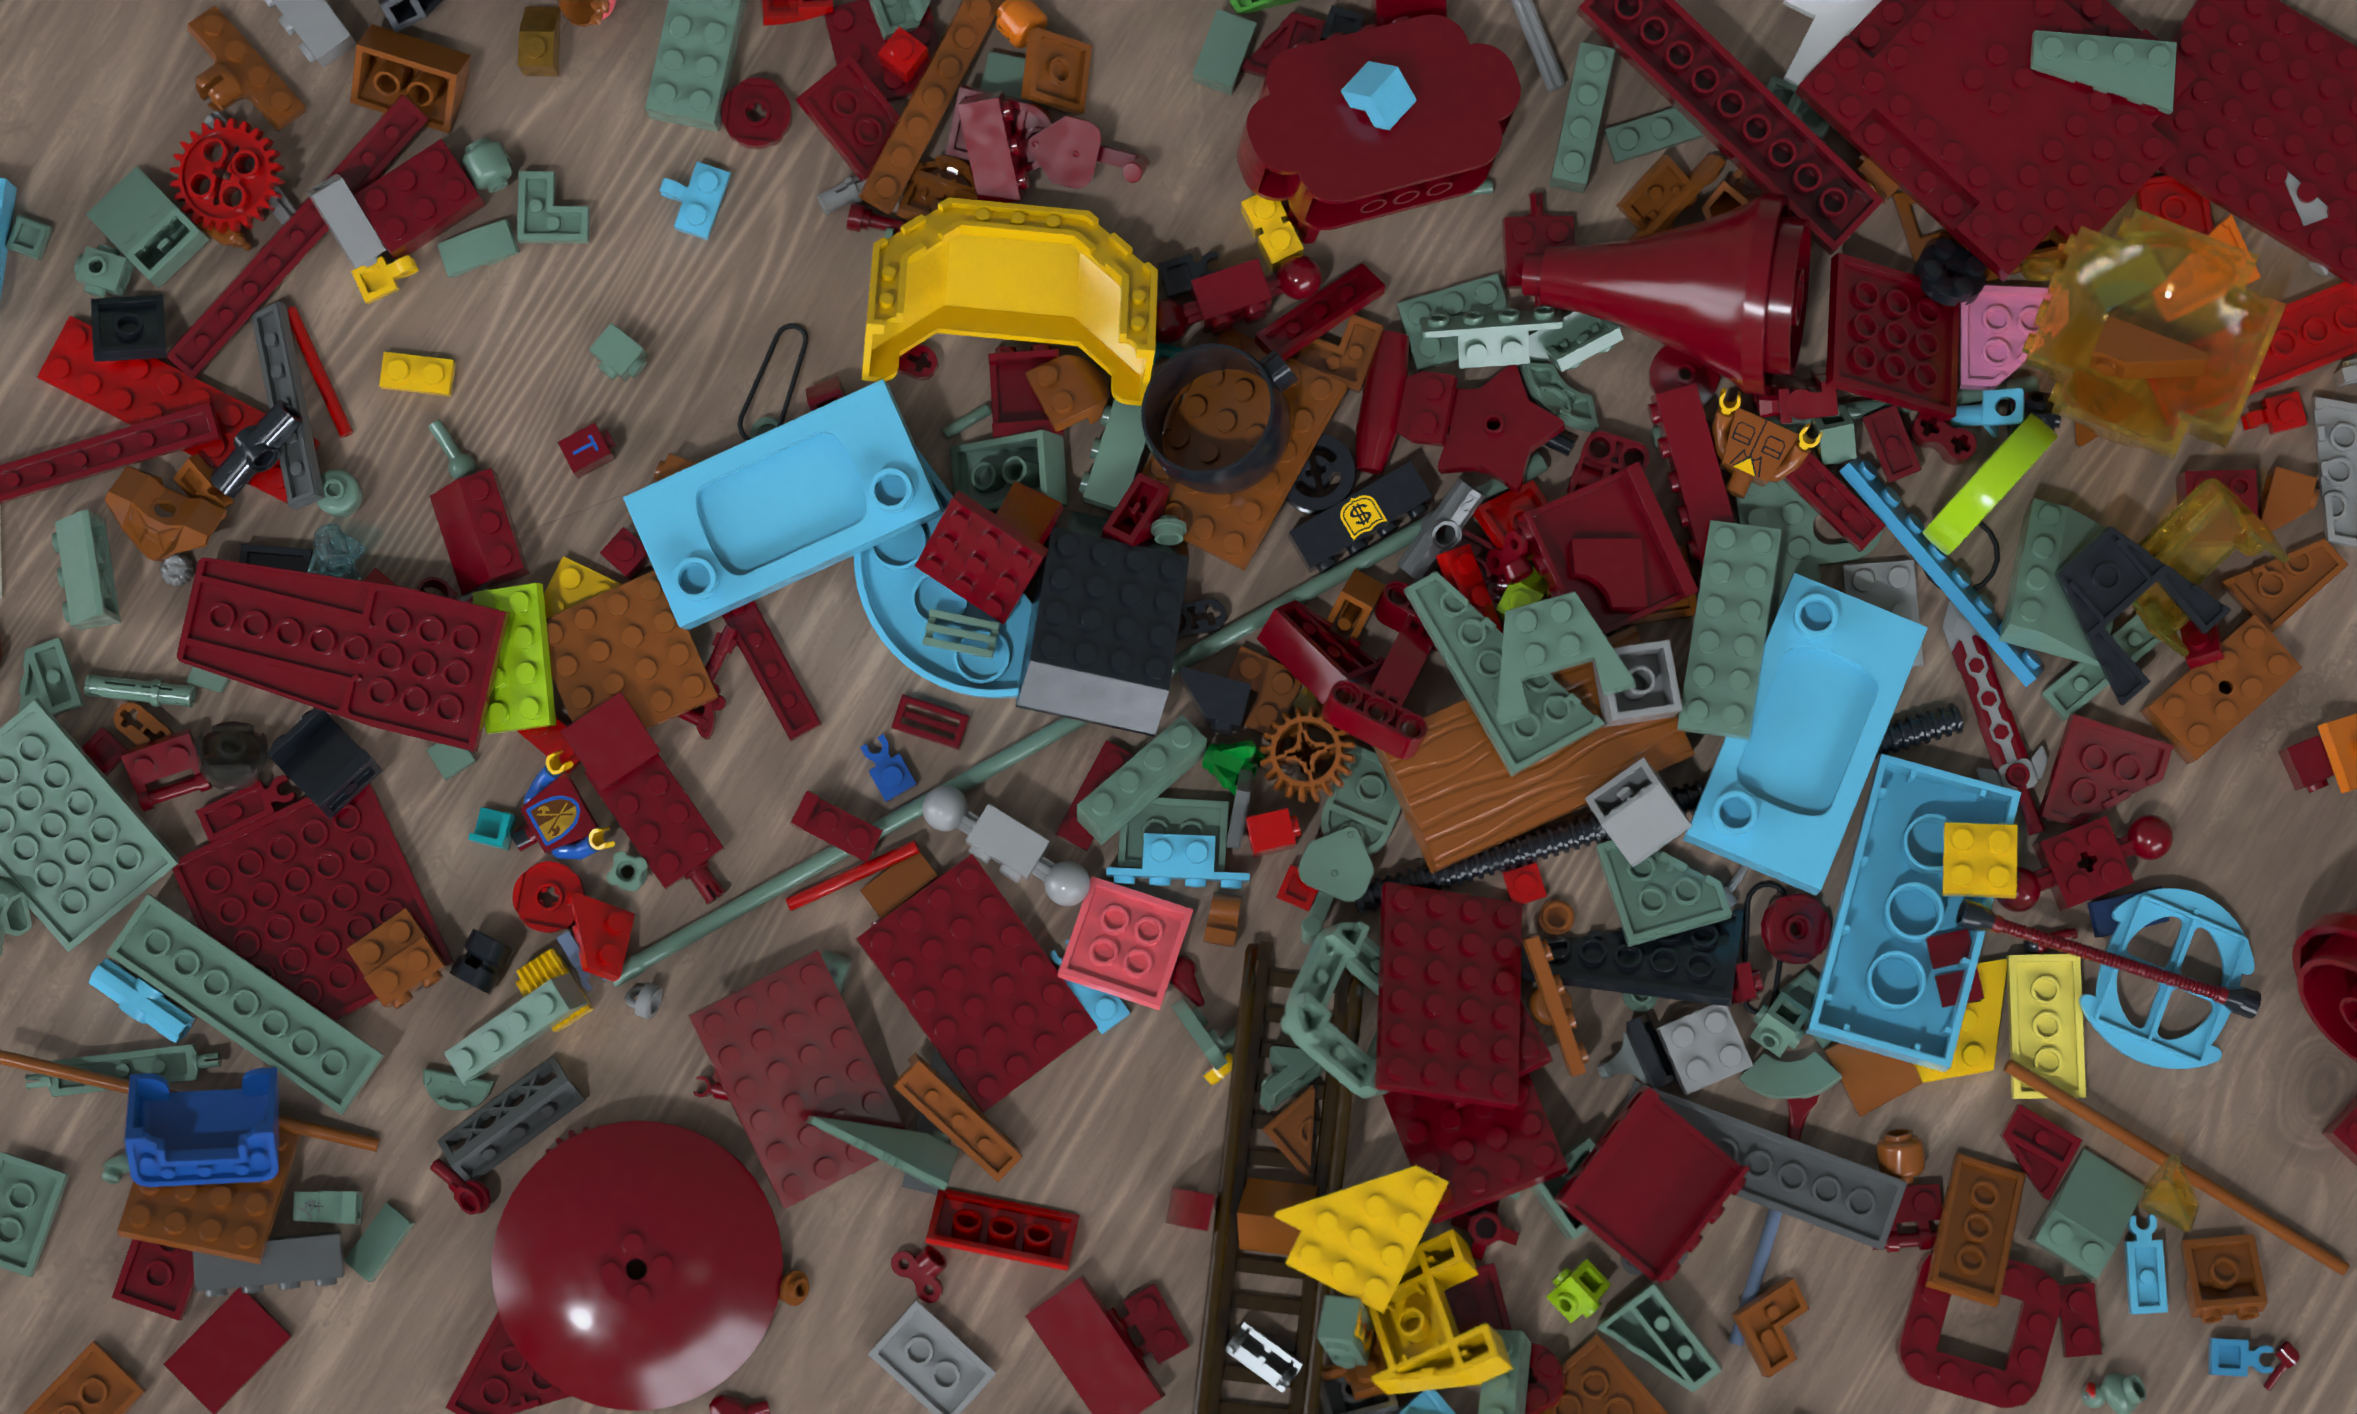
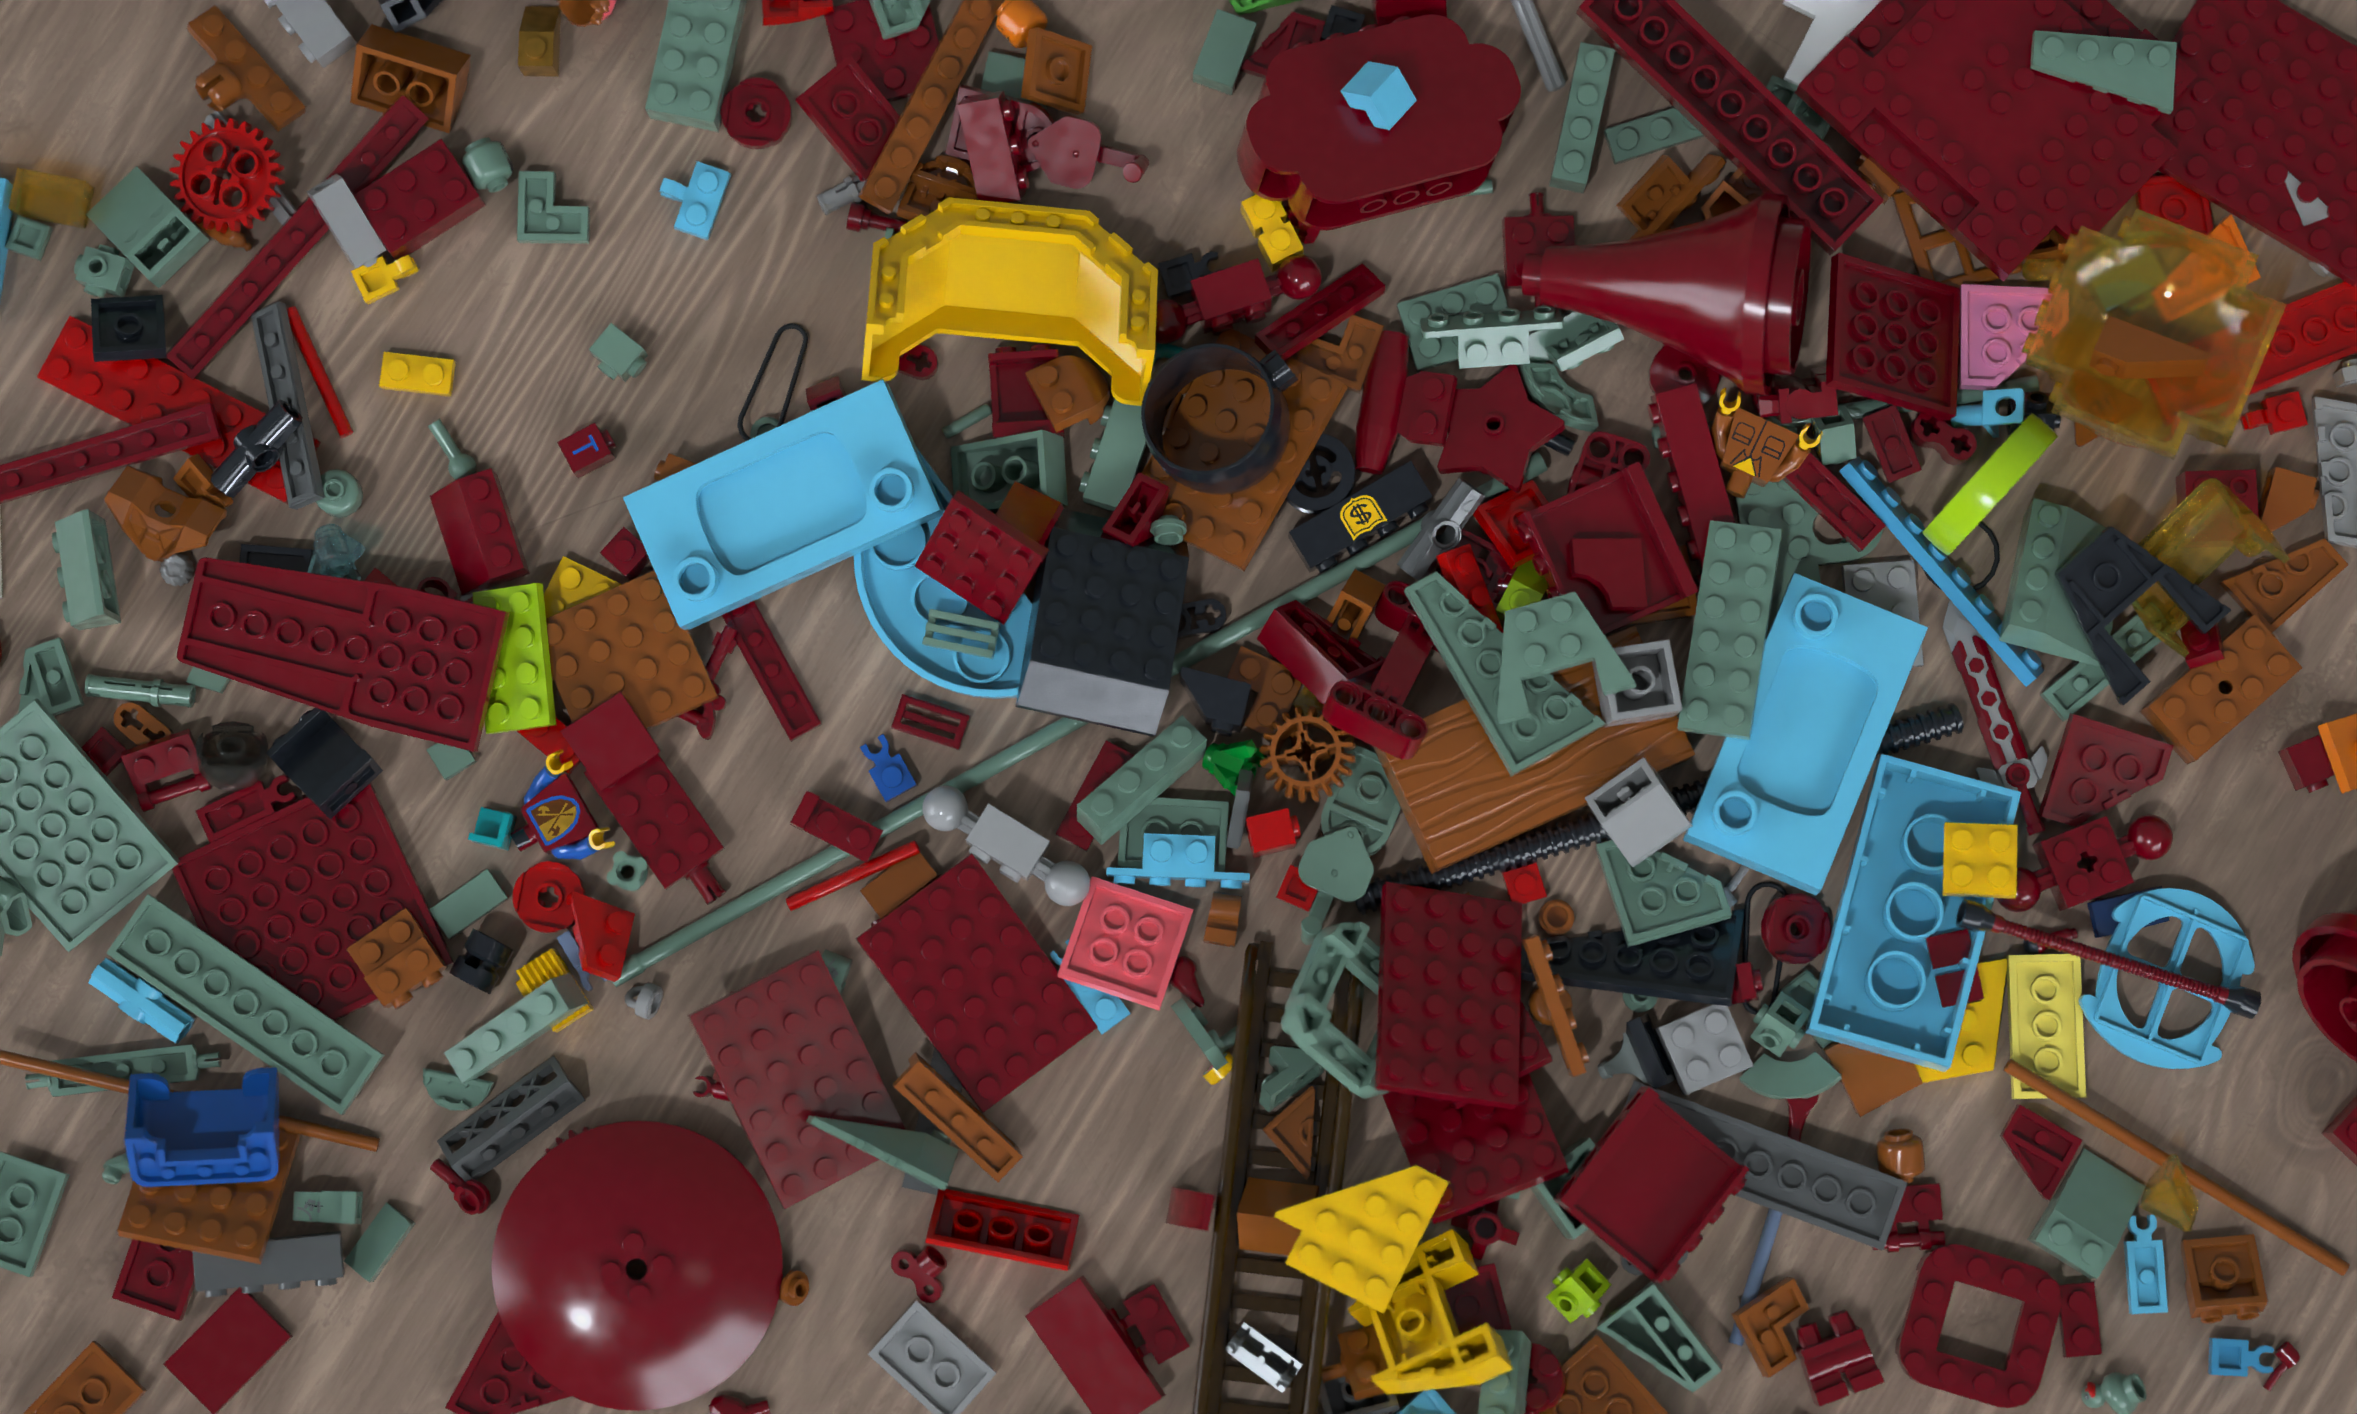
(51, 198): none -> clear yellow panel
(468, 904): none -> sand green tile
(477, 248): sand green slope -> none
(903, 55): red brick -> none
(1346, 1331): sand green brick -> none
(1511, 562): dark red piece -> none
(1835, 1354): none -> dark red hips
(1967, 270): black plate -> none
(1976, 1230): dark orange tile -> none

